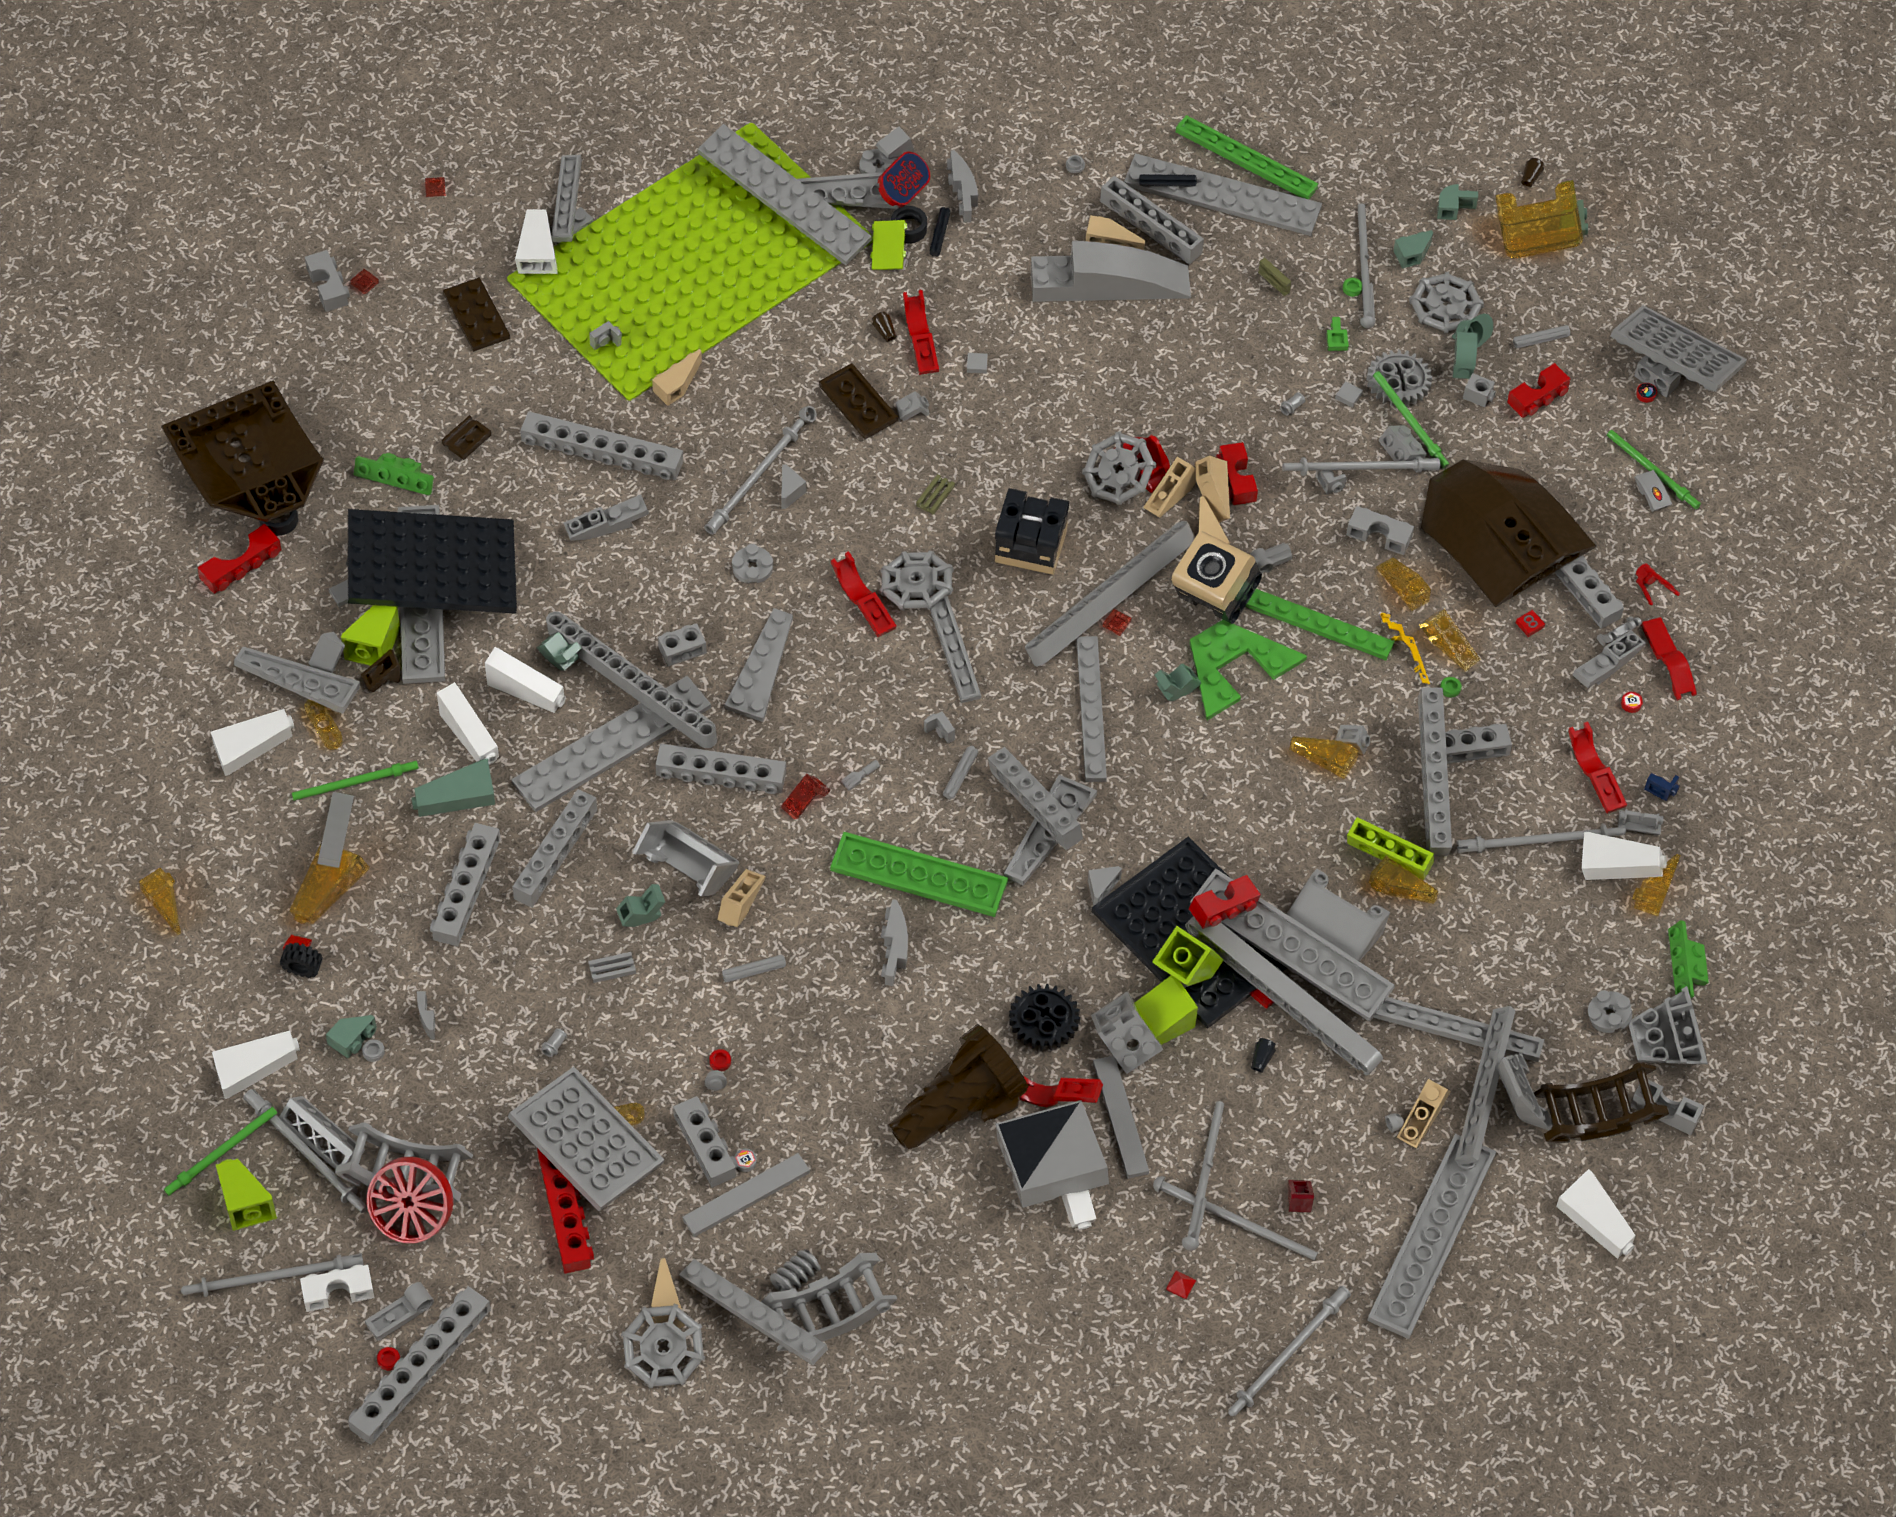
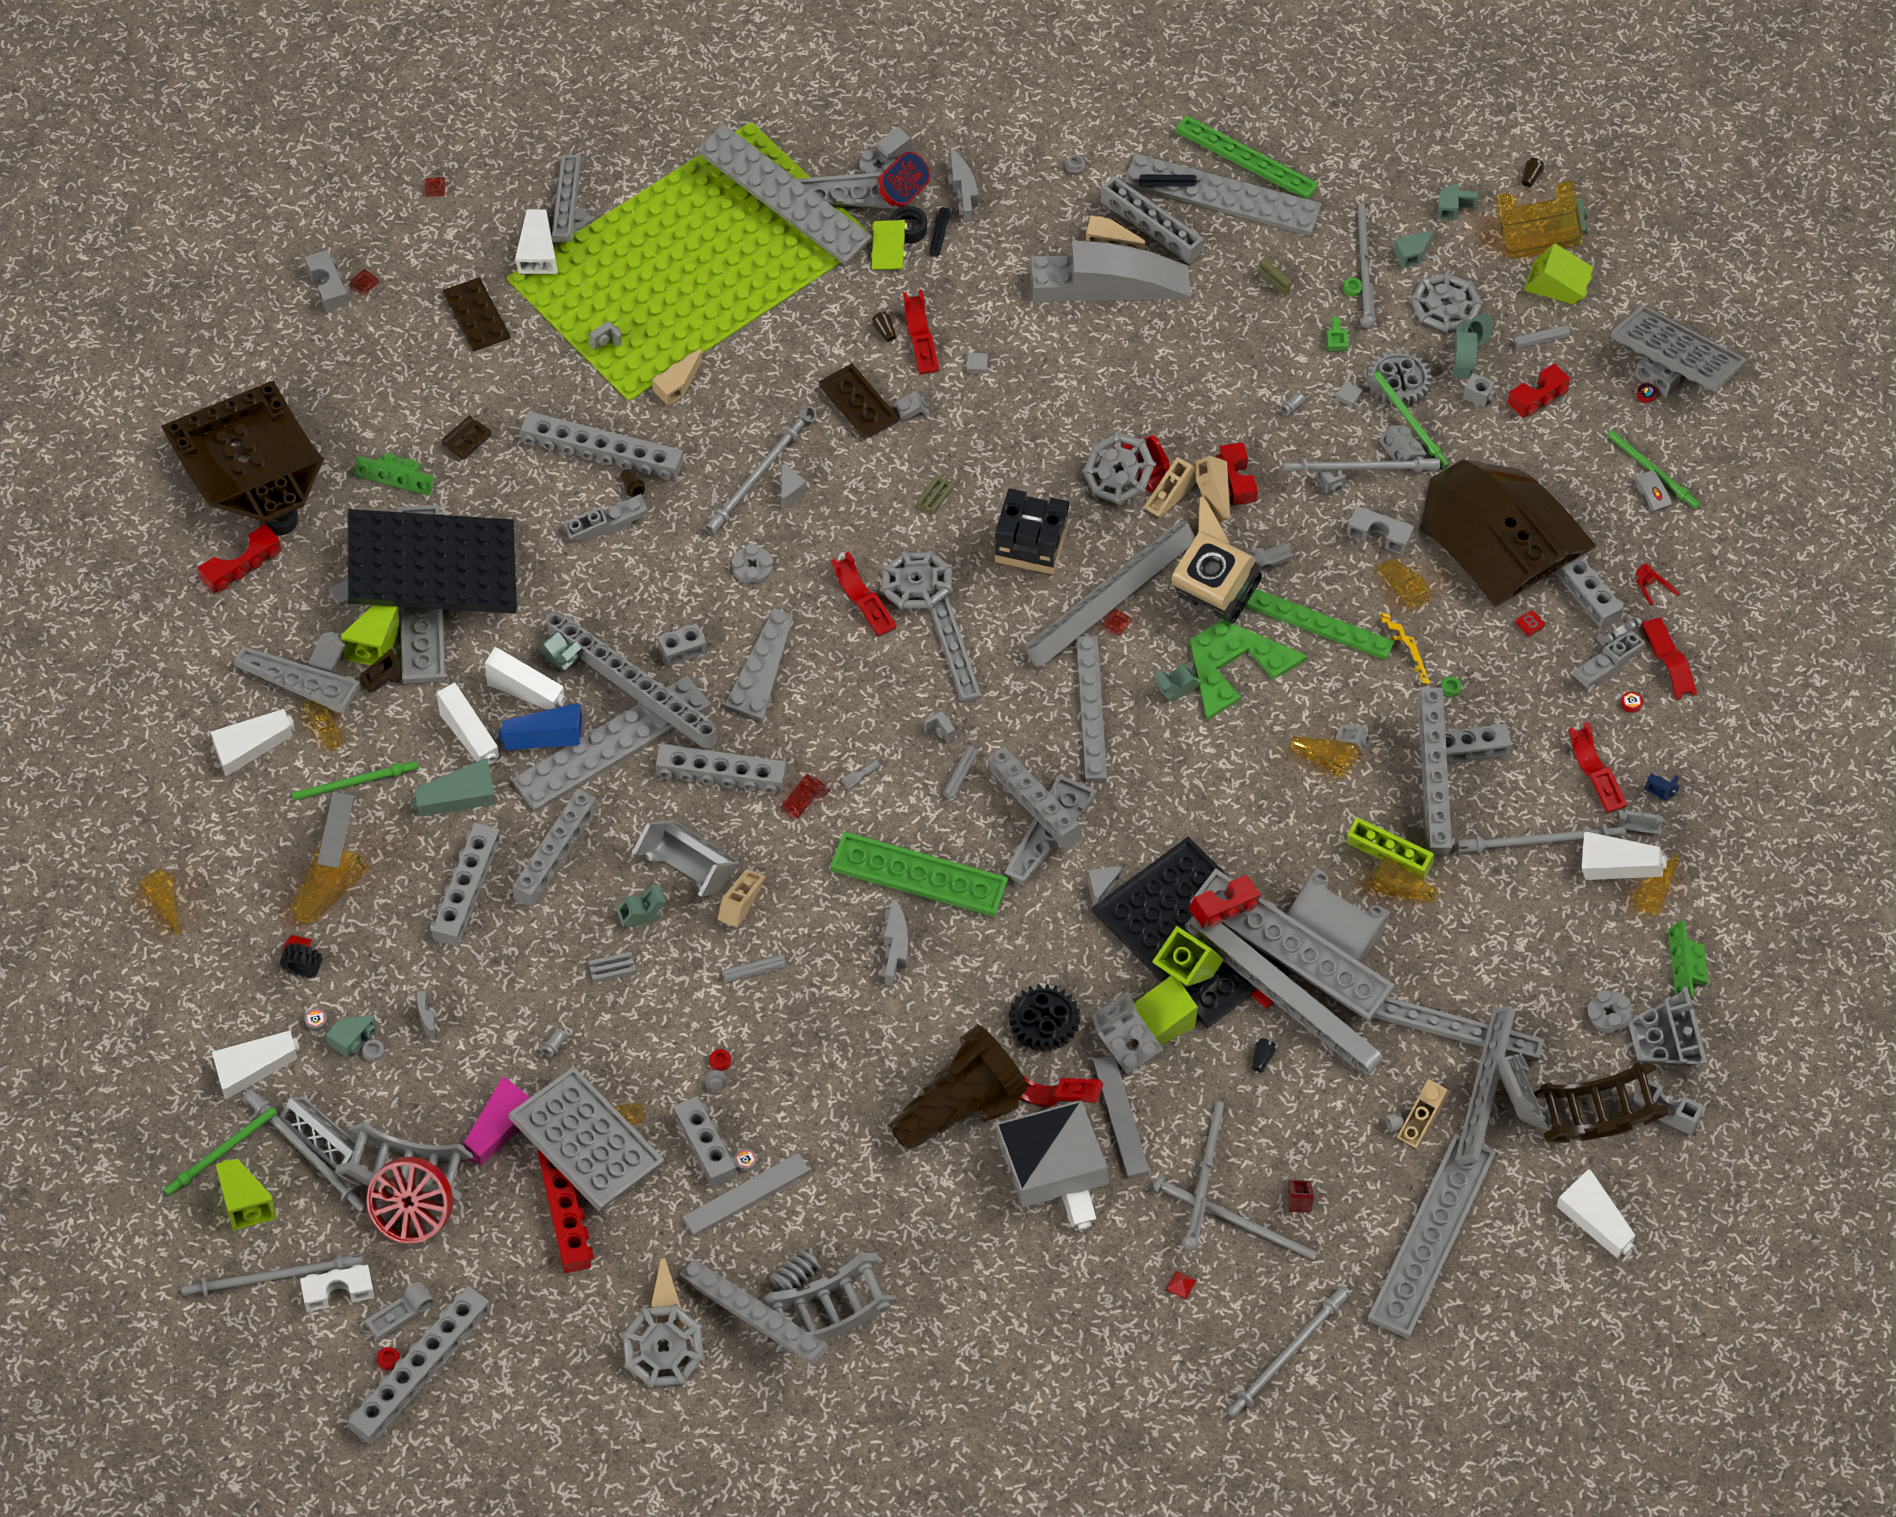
(315, 1019): none -> tile
(493, 1125): none -> dark pink slope
(543, 729): none -> blue slope
(633, 485): none -> dark brown cone
(1449, 639): clear yellow slope -> none
(1559, 276): none -> lime slope

